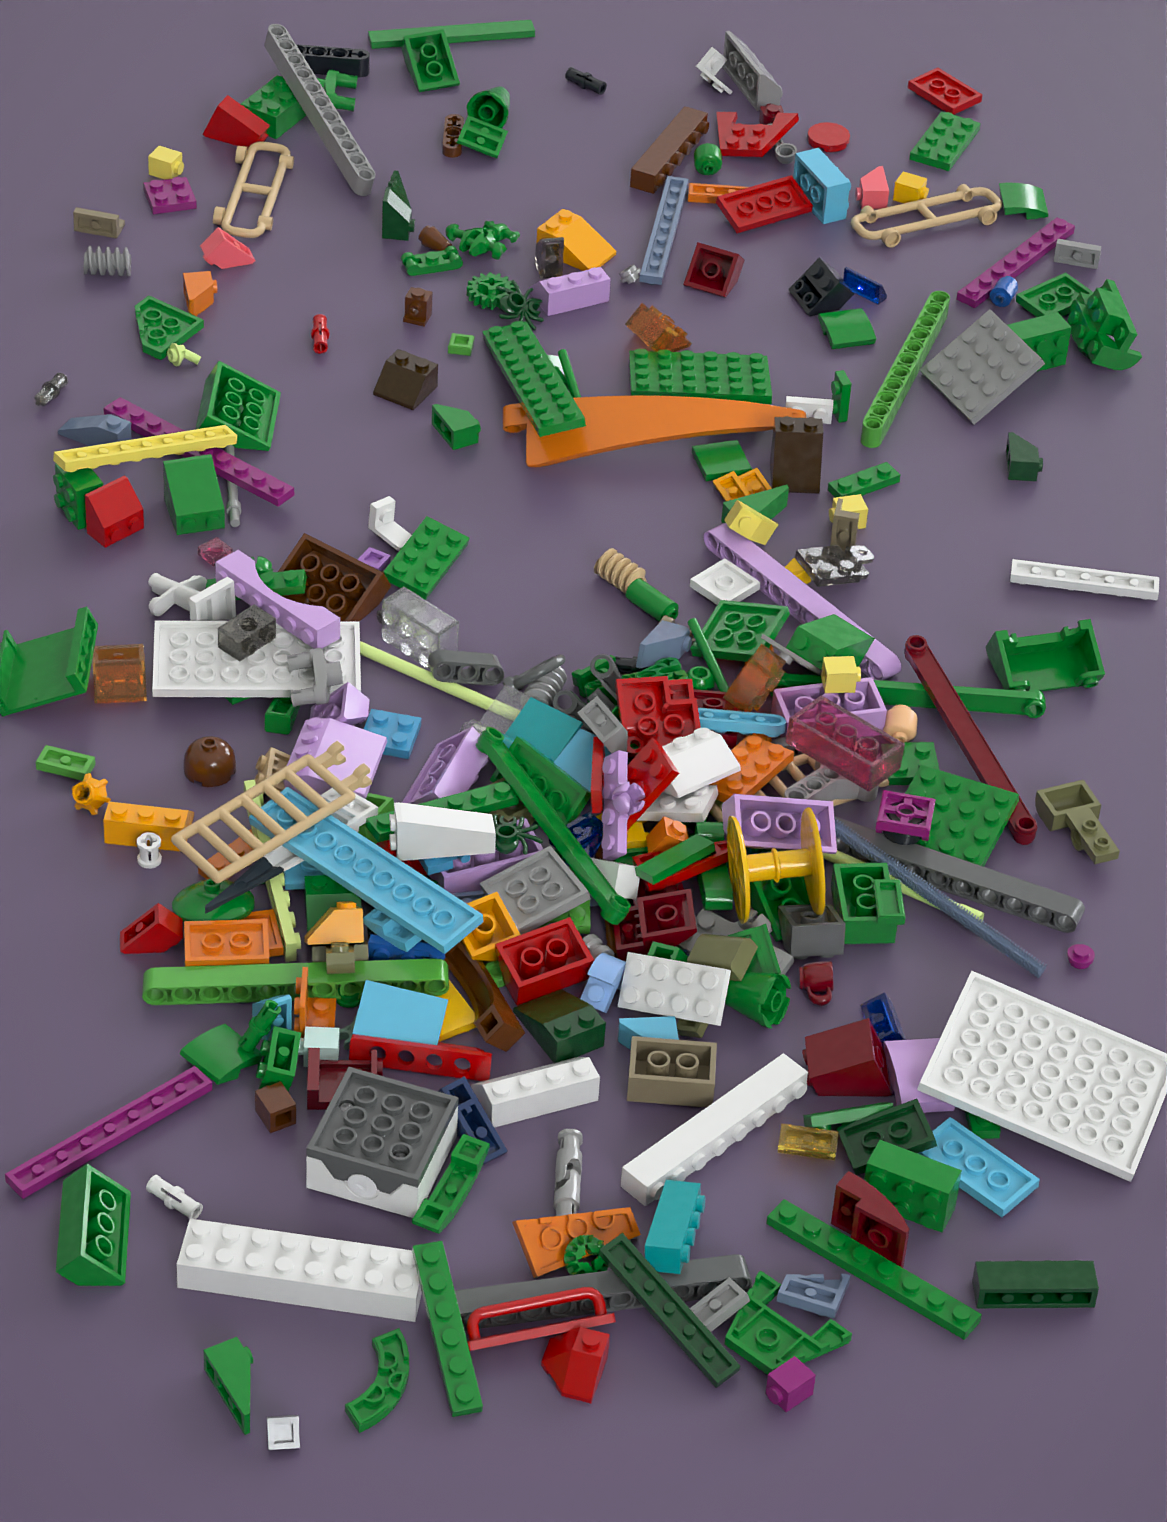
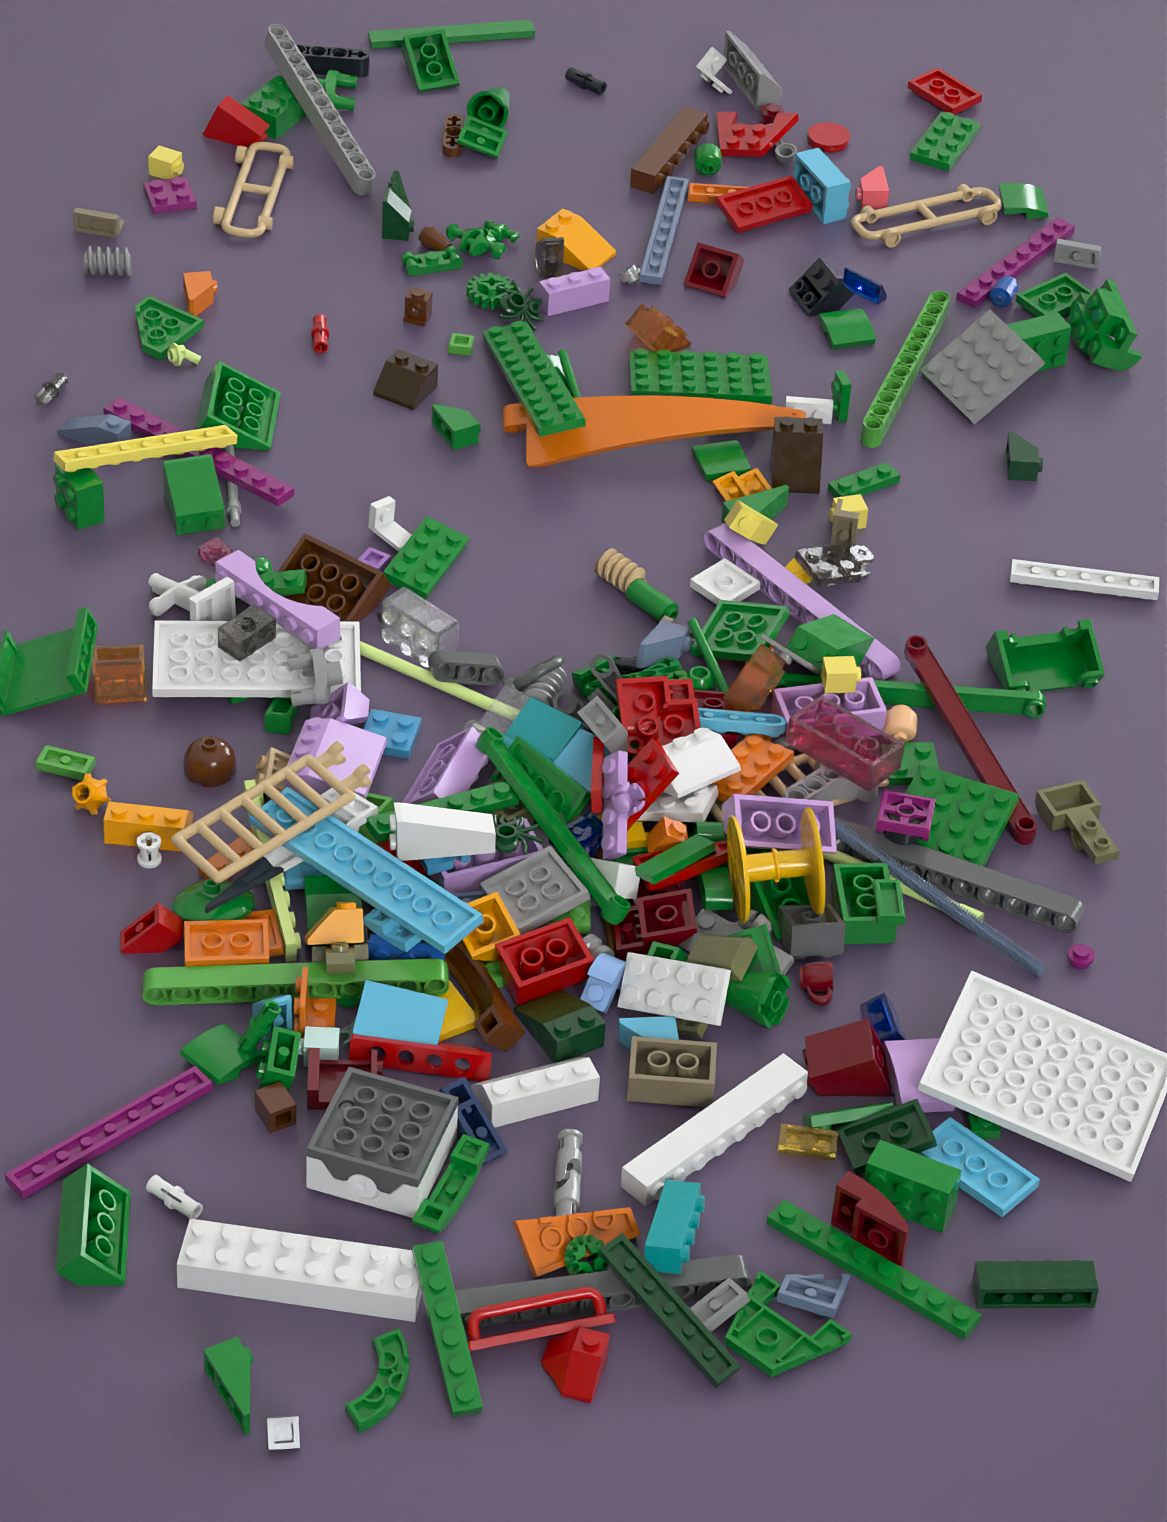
(113, 512): red slope -> none
(225, 250): coral slope -> none
(790, 1384): magenta brick -> none
(910, 188): yellow brick -> none

